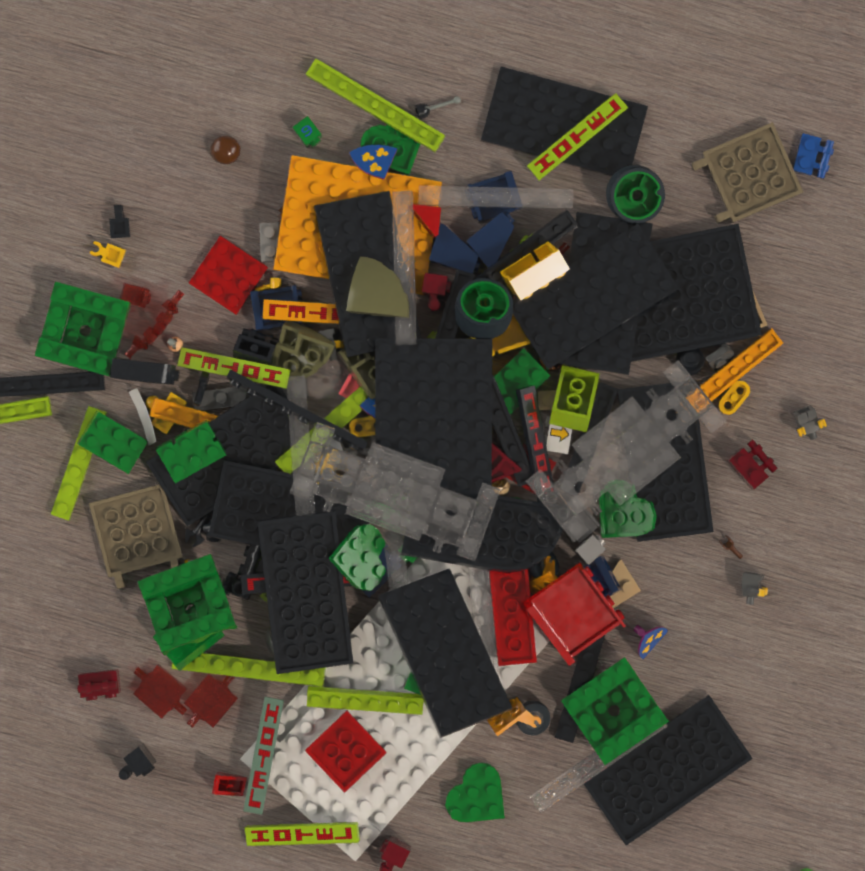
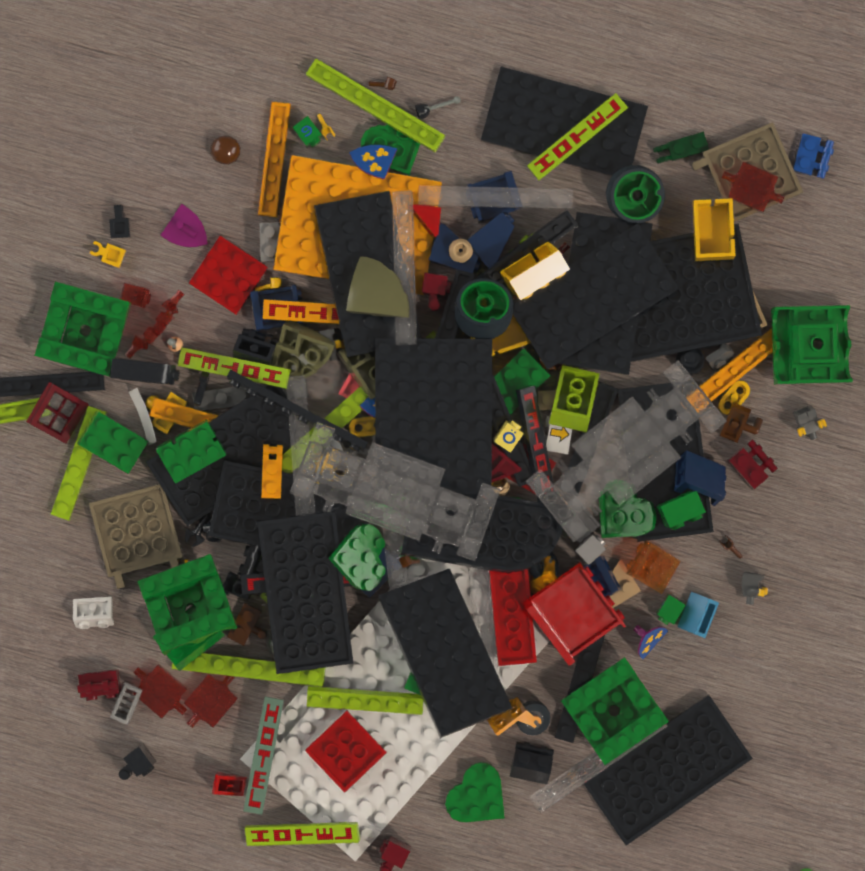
(57, 412): none -> dark red piece
(93, 612): none -> white bracket
(119, 716): none -> light grey slope
(185, 229): none -> magenta shield
(246, 624): none -> reddish brown plate
(272, 472): none -> light orange plate
(274, 159): none -> light orange tile
(325, 129): none -> yellow hand
(389, 84): none -> reddish brown hand
(406, 561): none -> reddish brown hand
(460, 256): none -> tan plate
(508, 435): none -> light yellow brick
(532, 762): none -> black brick
(652, 566): none -> clear orange plate
(670, 610): none -> green brick
(680, 509): none -> green brick
(683, 147): none -> dark green hinge
(698, 614): none -> dark azure brick
(700, 476): none -> dark blue panel
(713, 229): none -> yellow piece
(737, 423): none -> reddish brown plate
(752, 187): none -> clear red plate
(793, 347): none -> green piece

